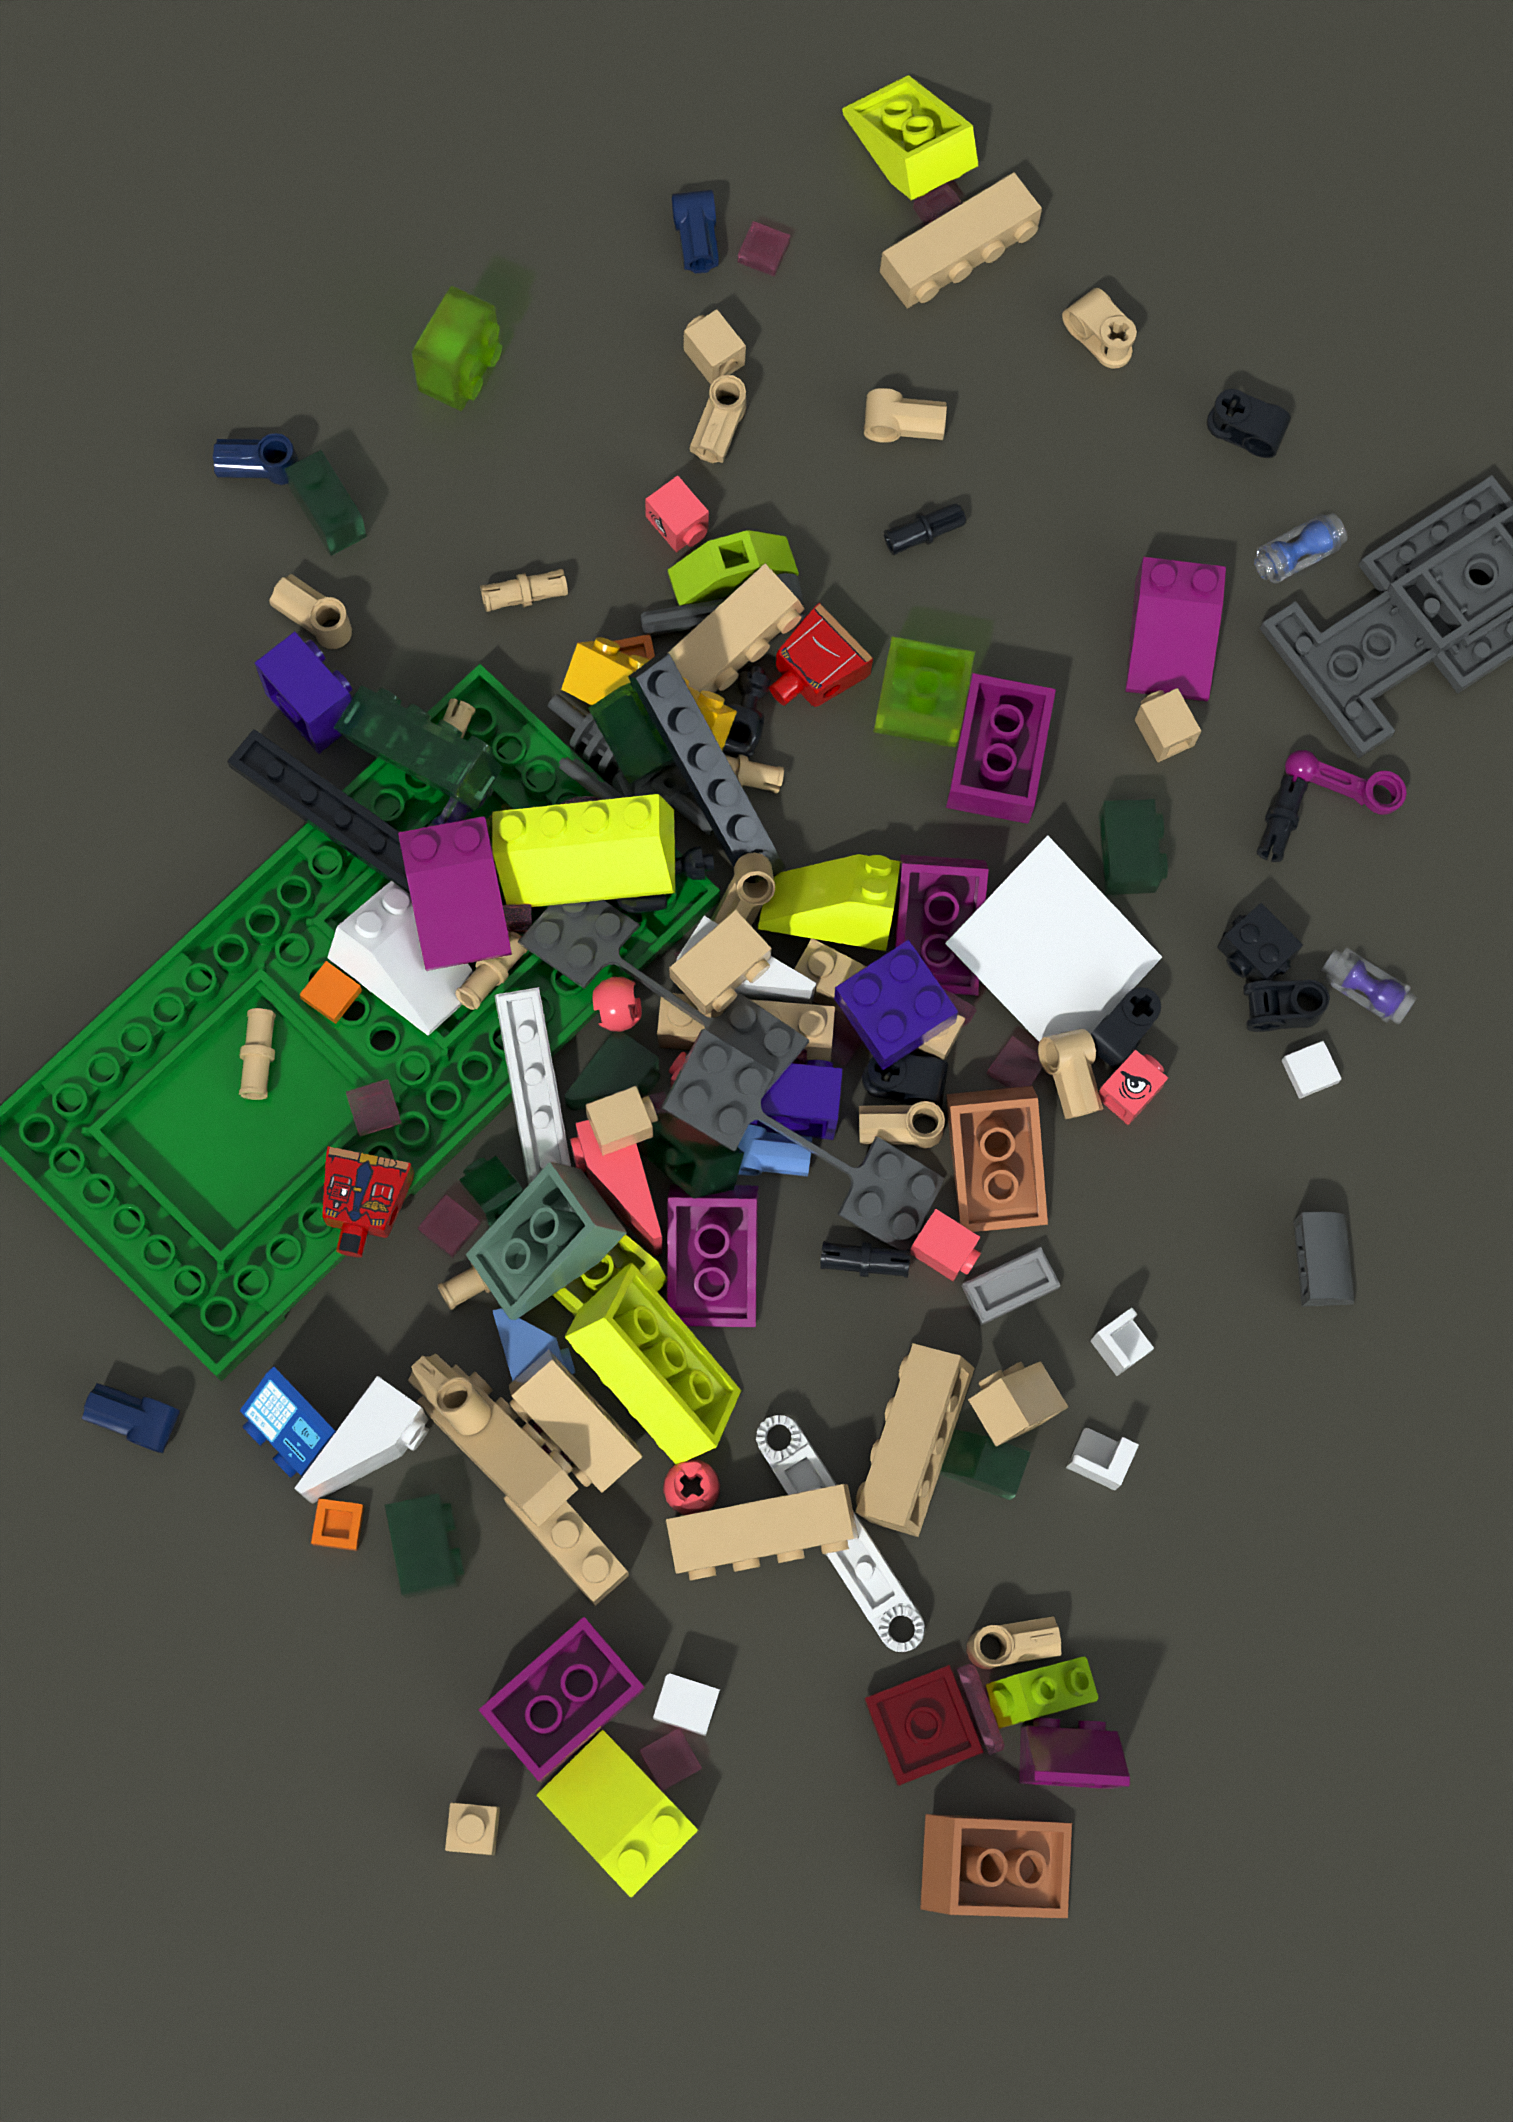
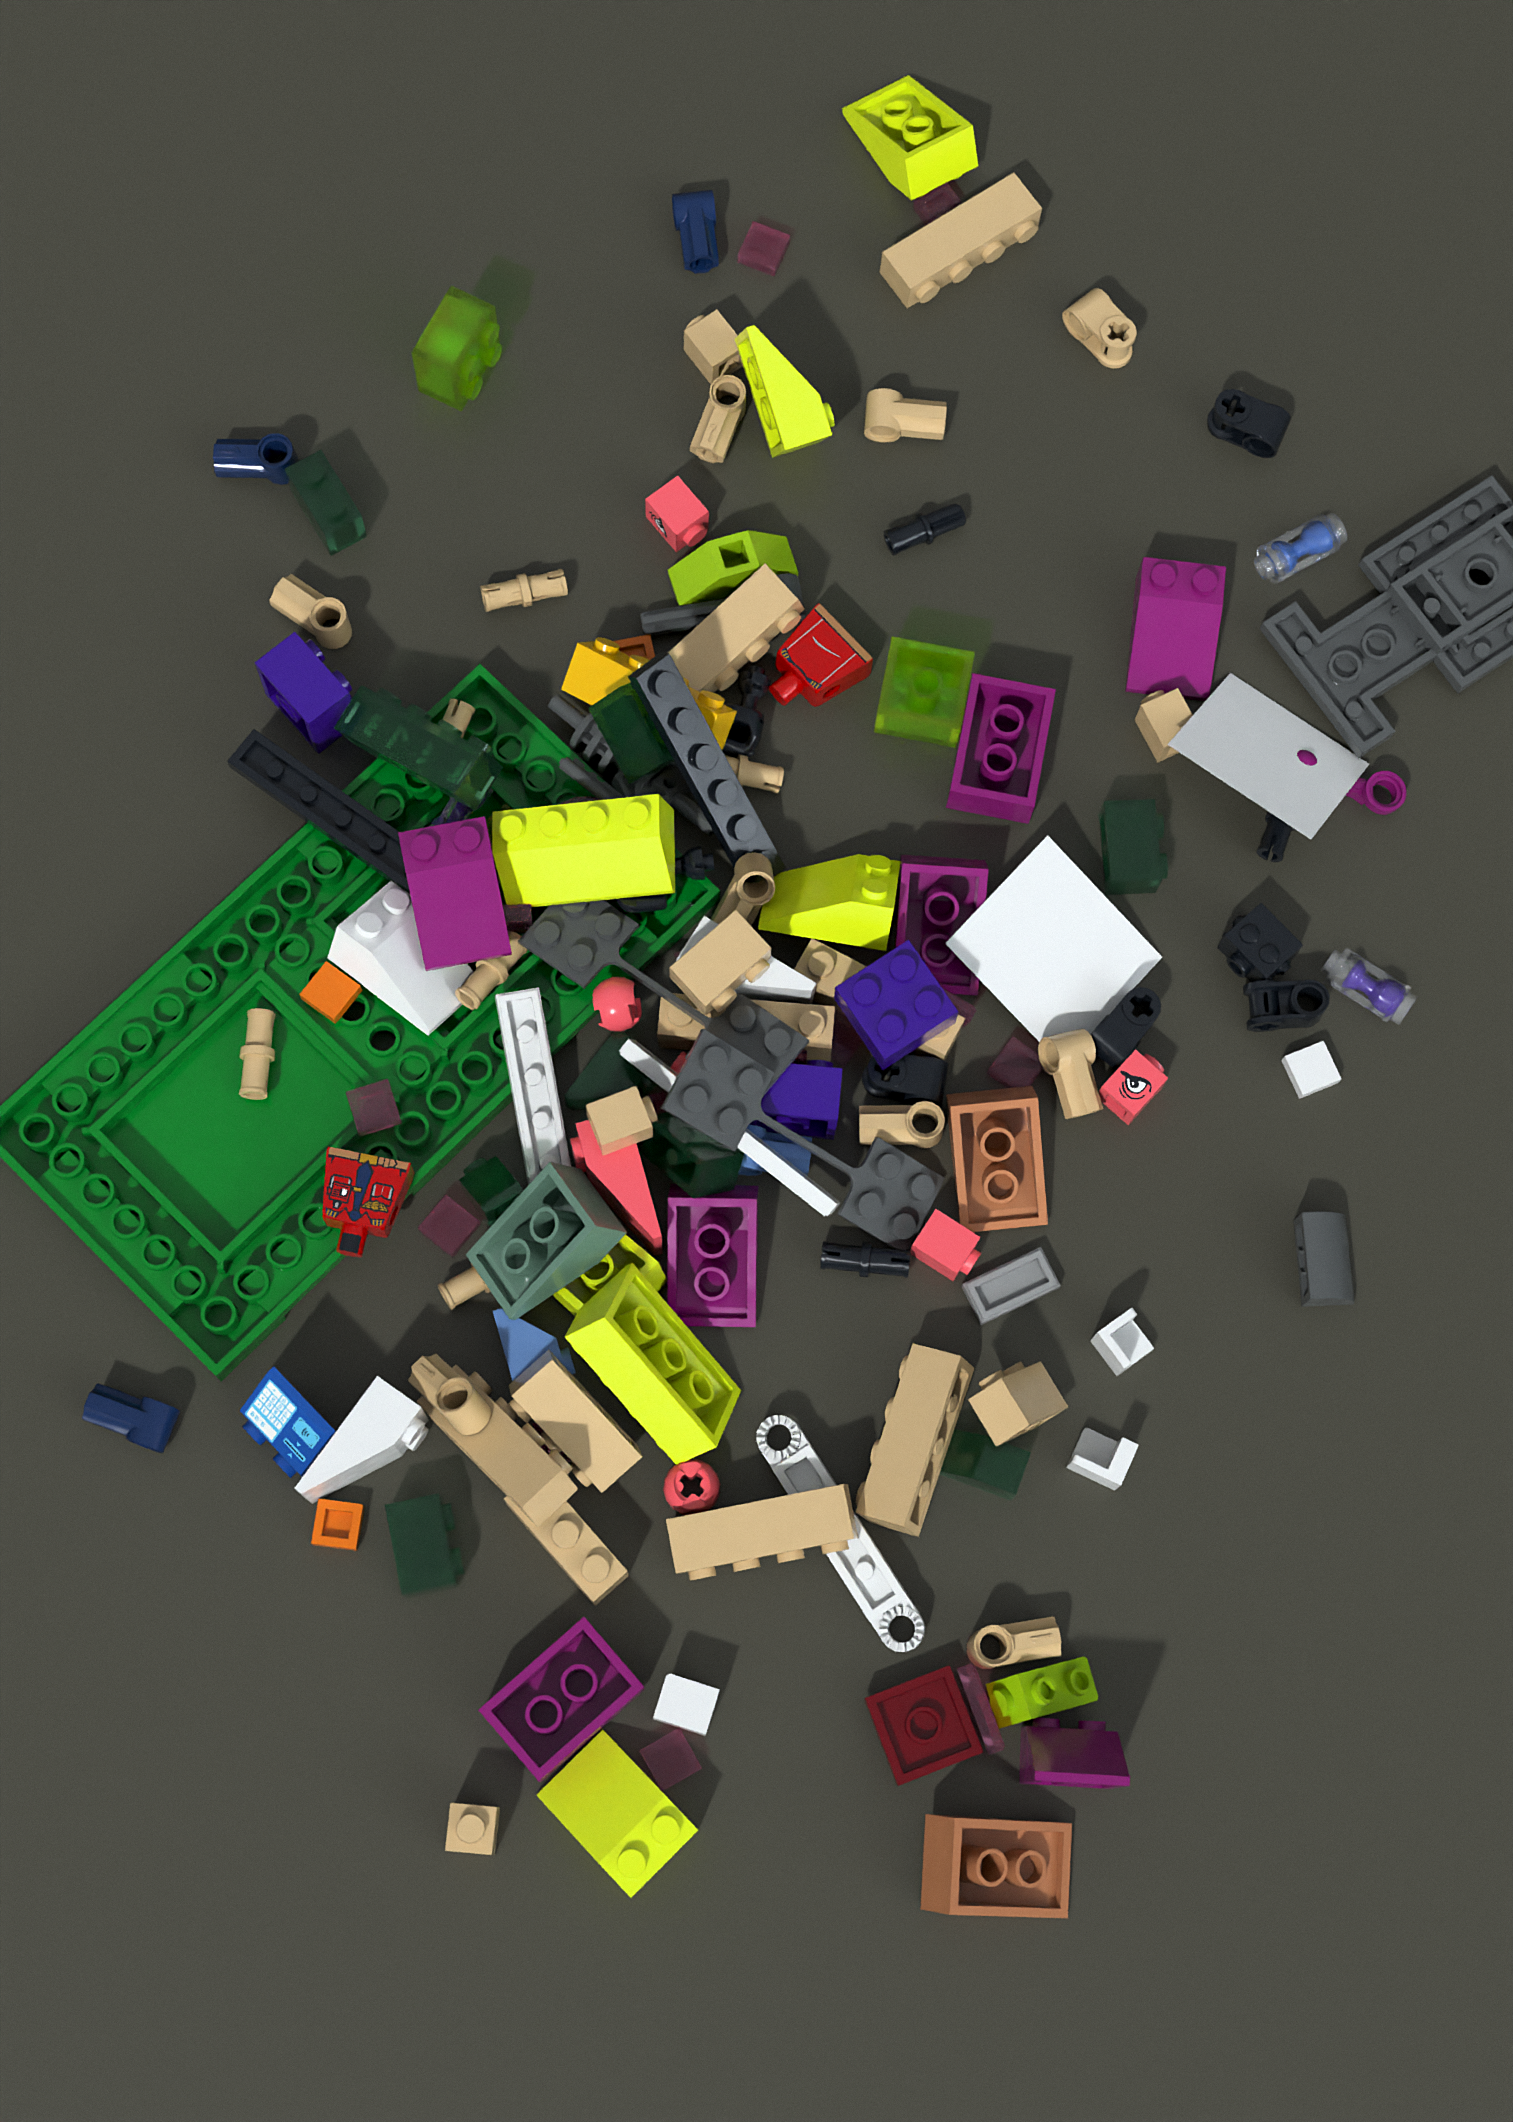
(749, 1144): none -> white tile
(783, 398): none -> neon yellow slope
(1255, 750): none -> white sticker

